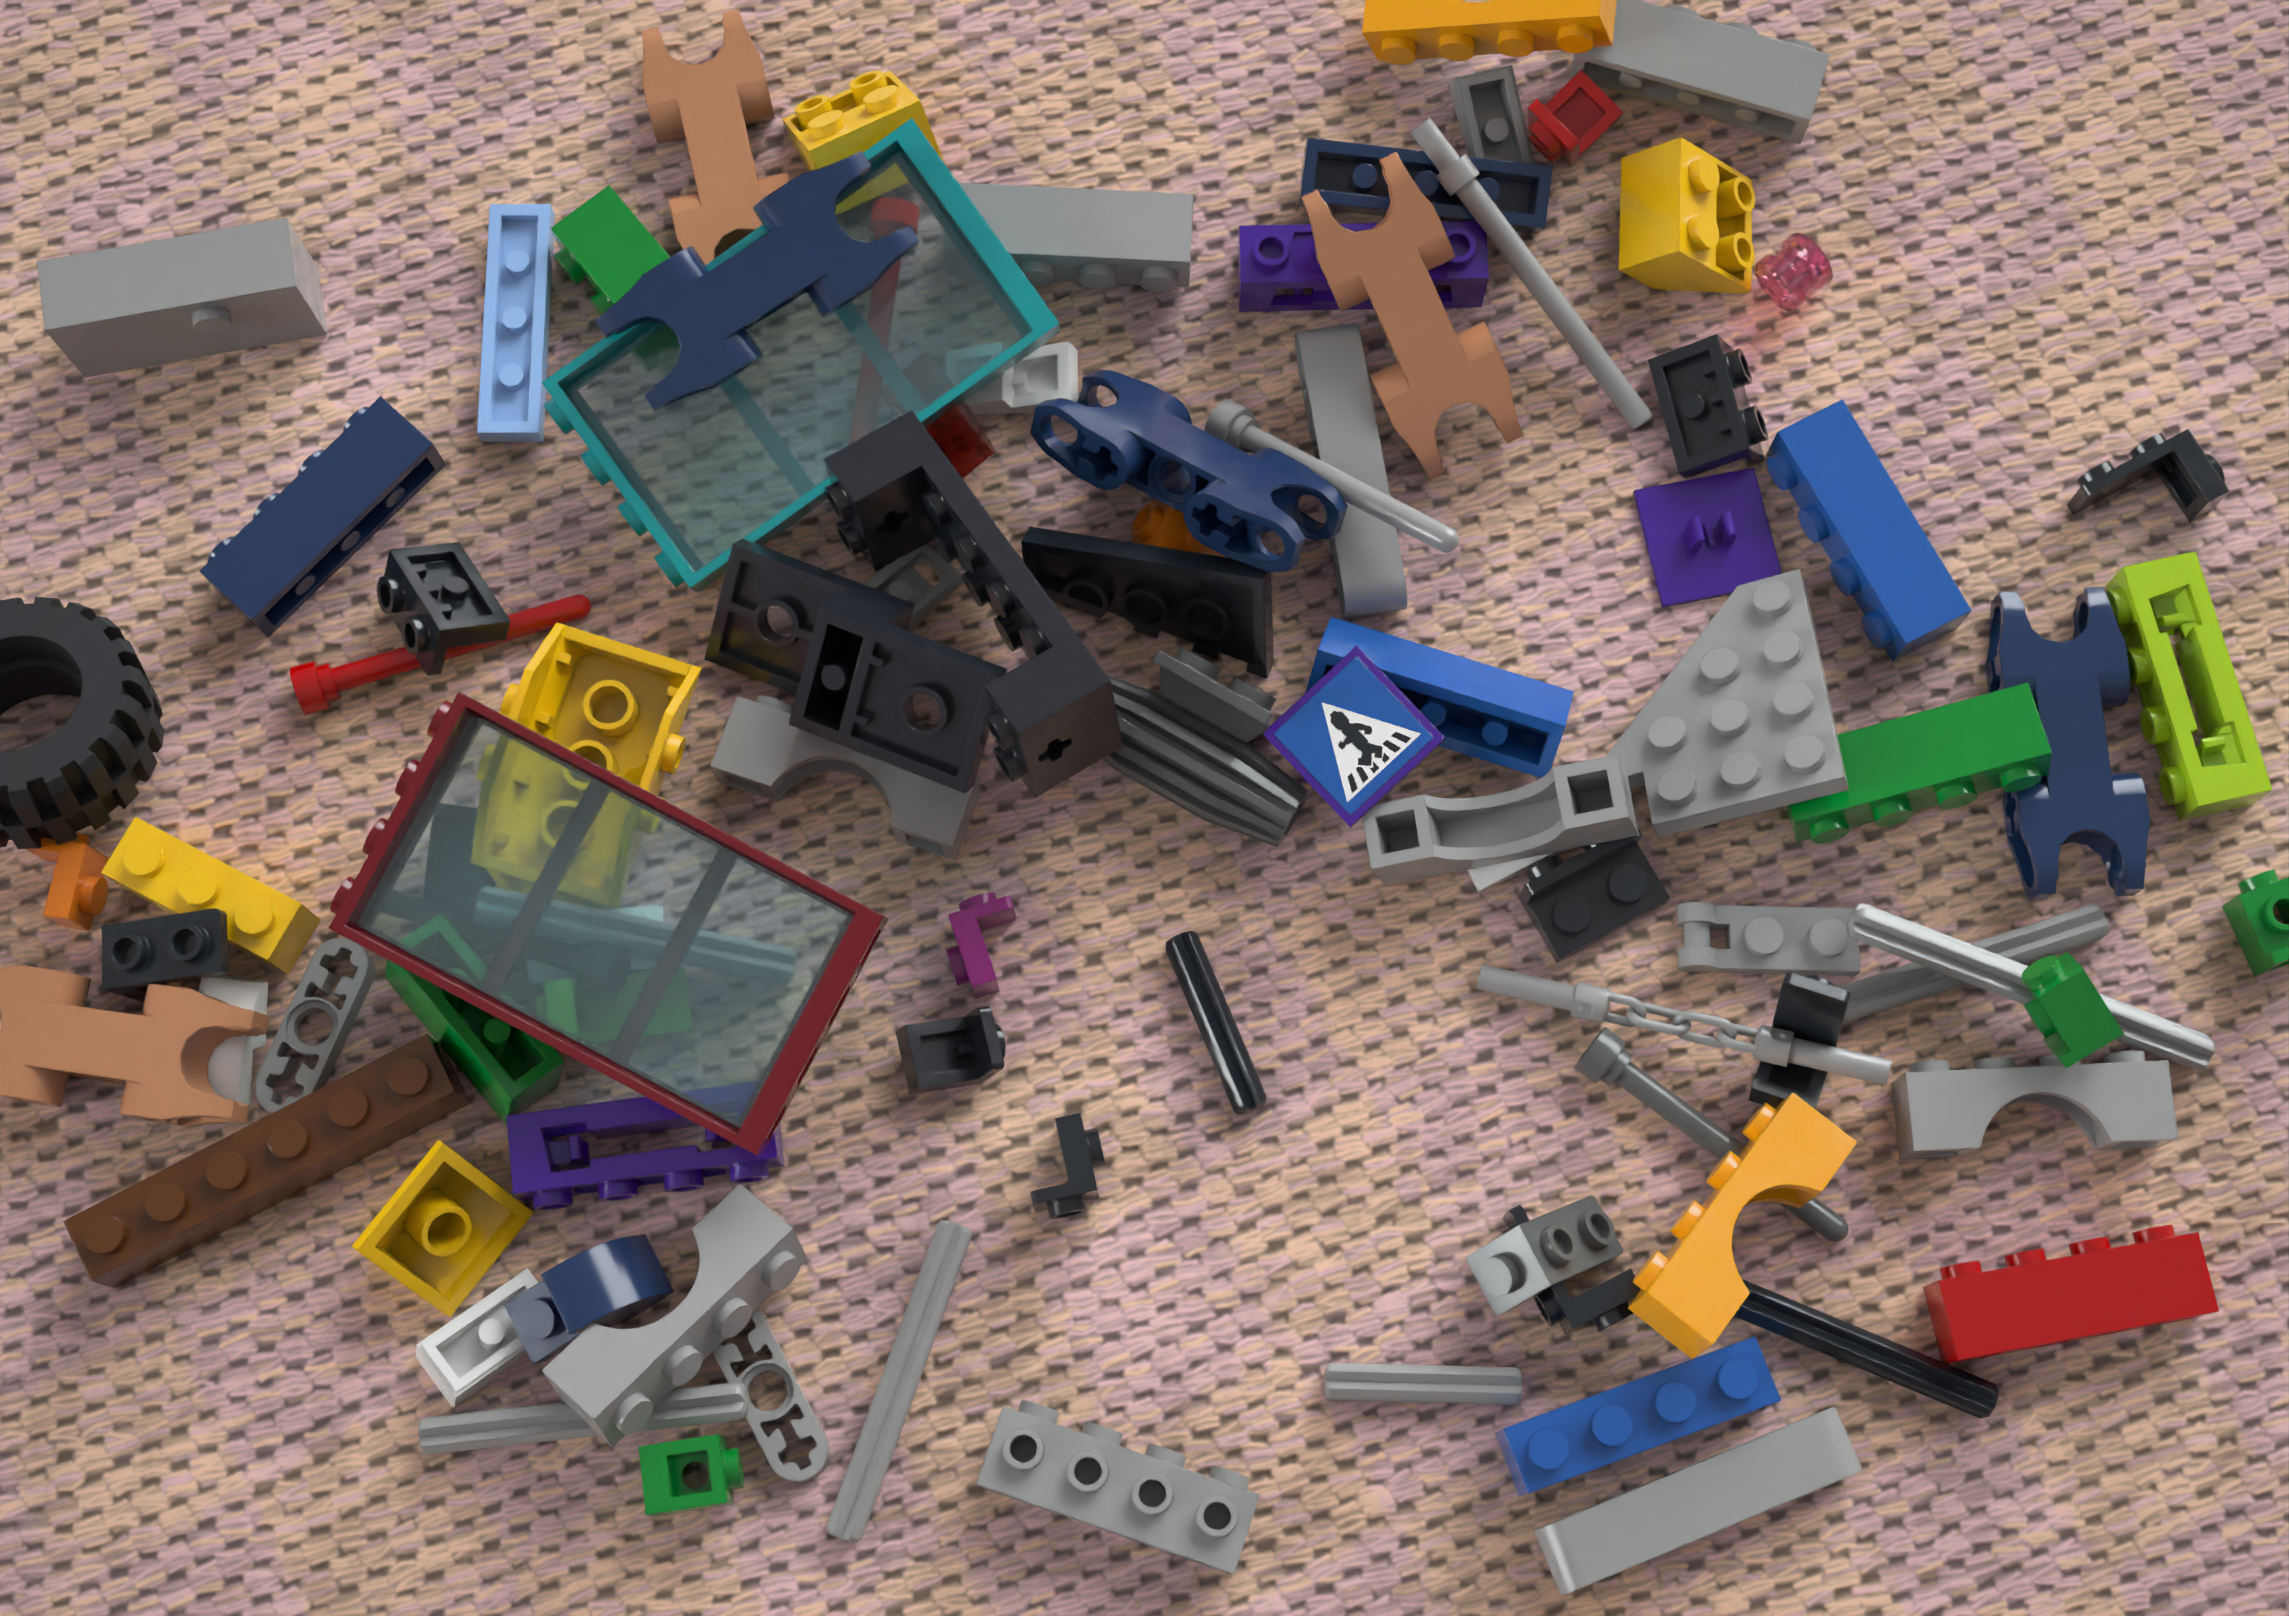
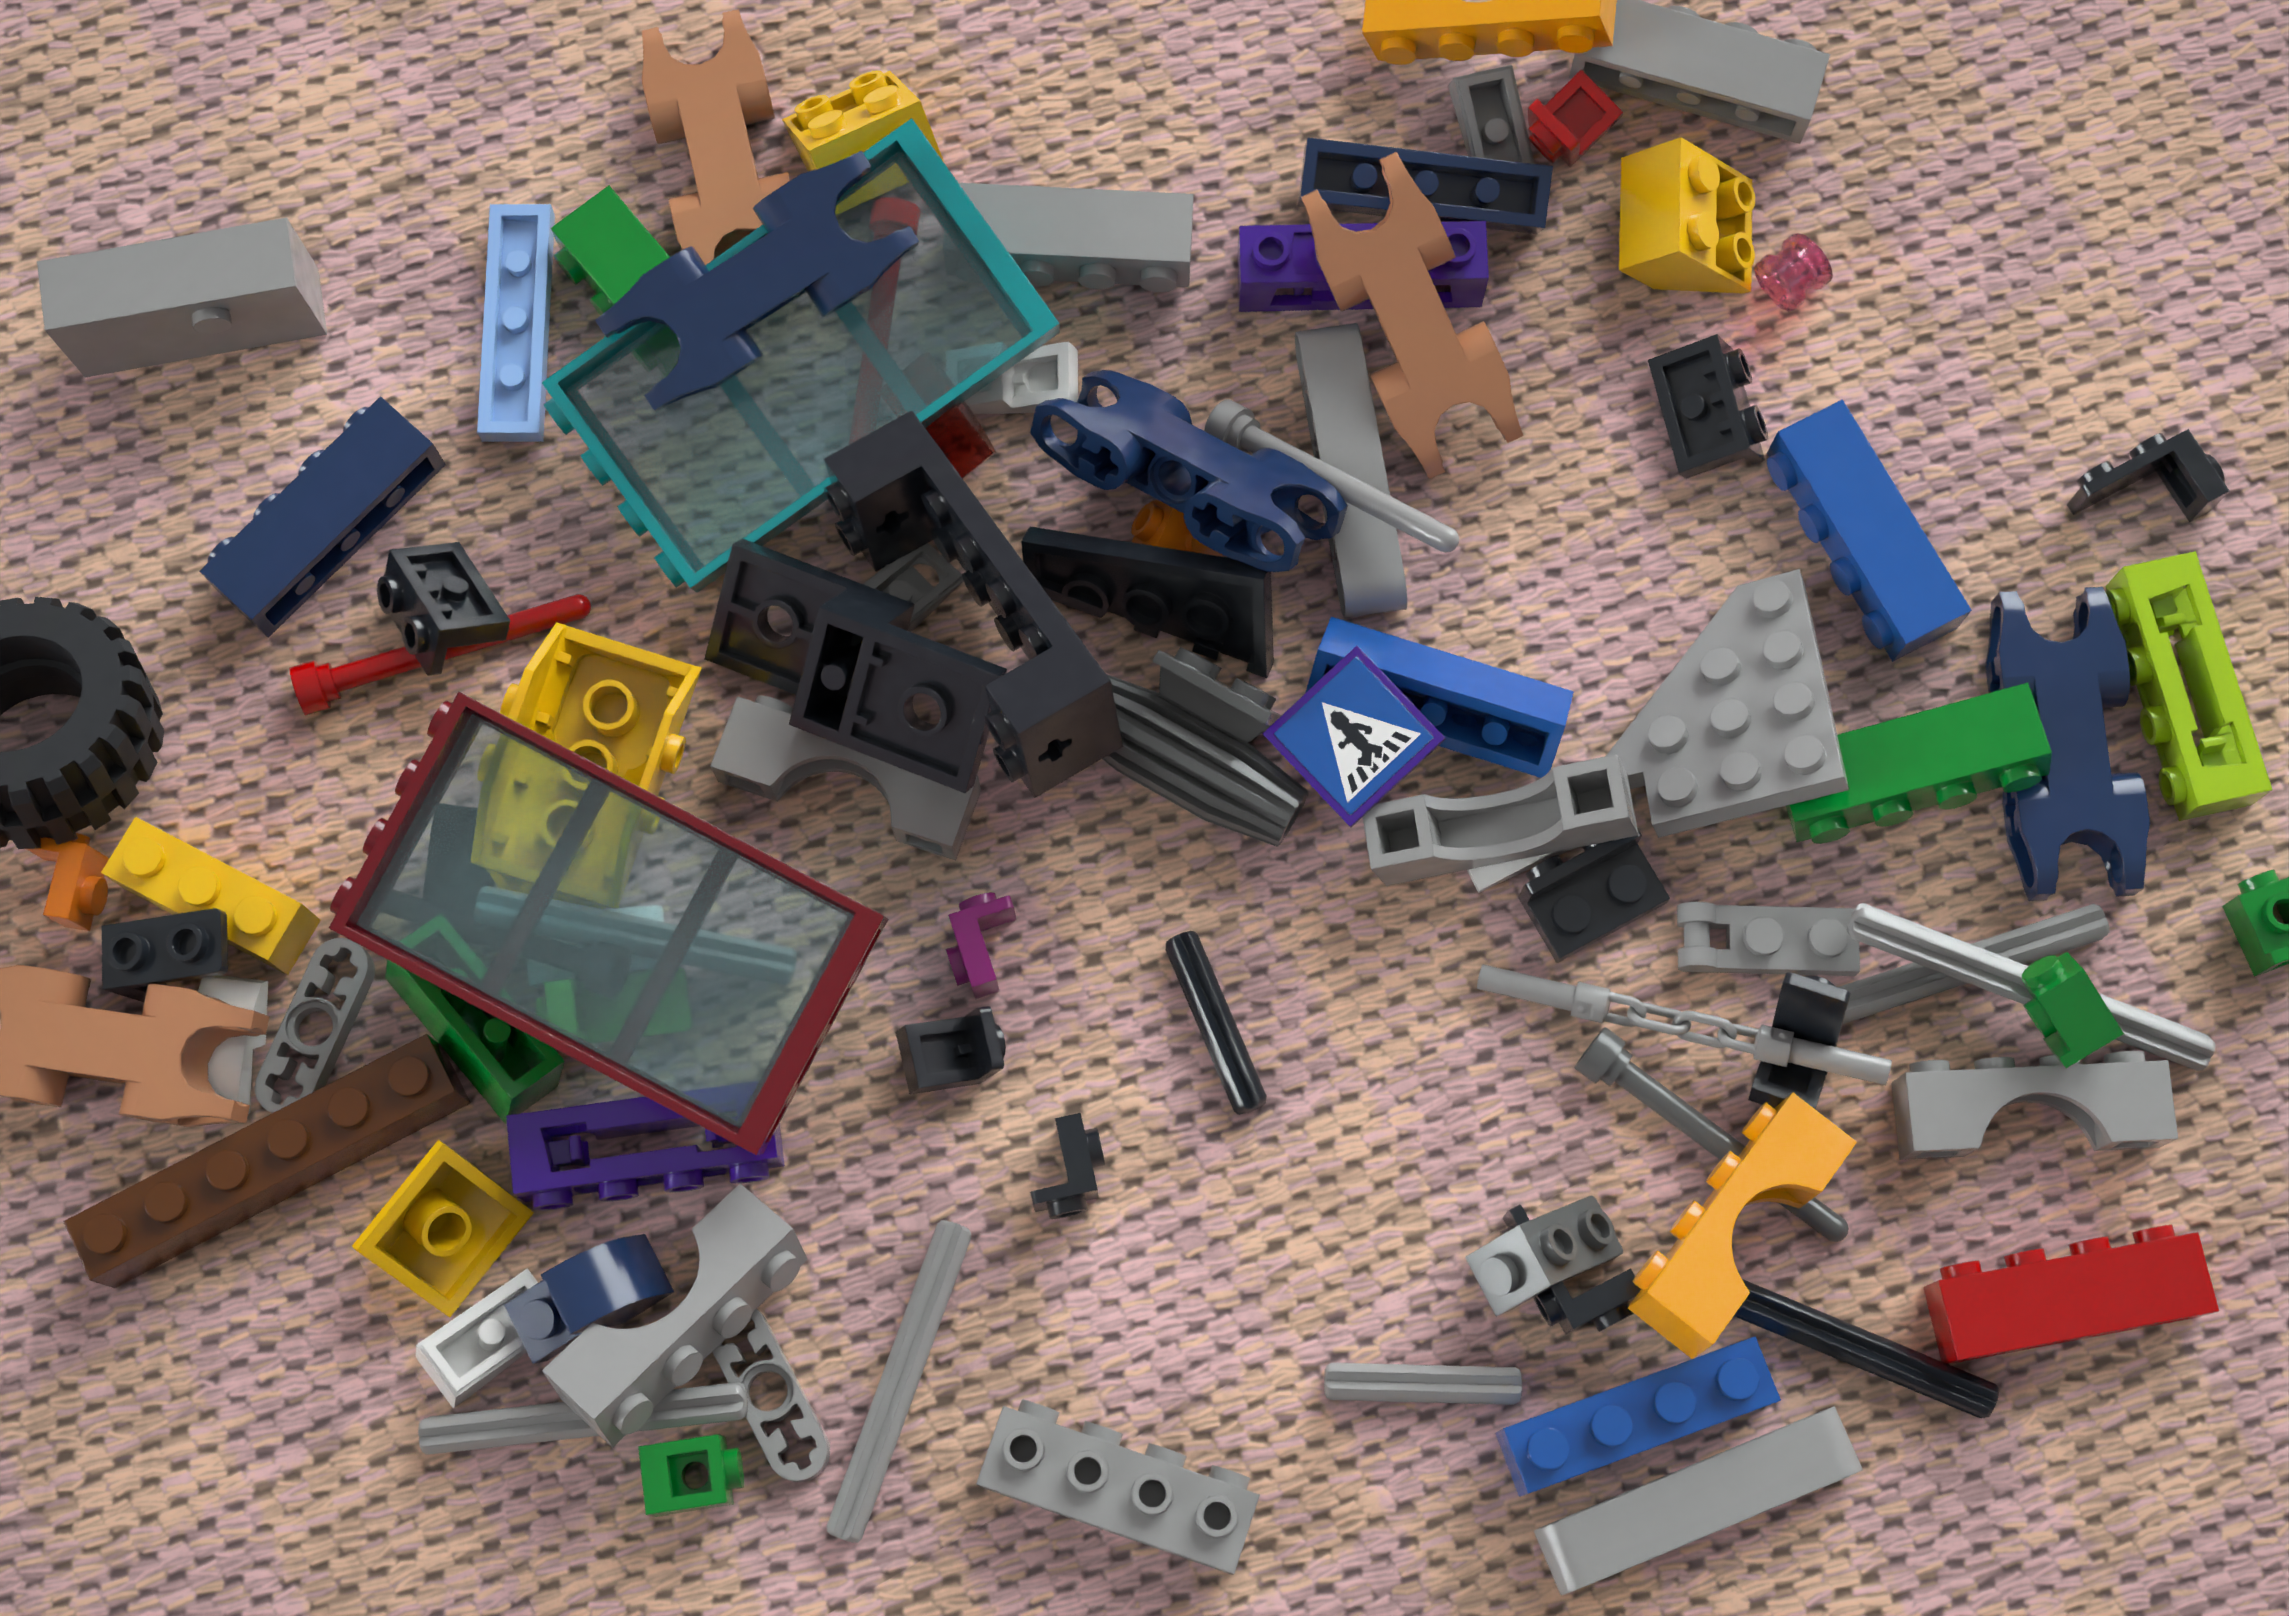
(1458, 177): light grey bar -> none
(1706, 536): dark purple piece -> none

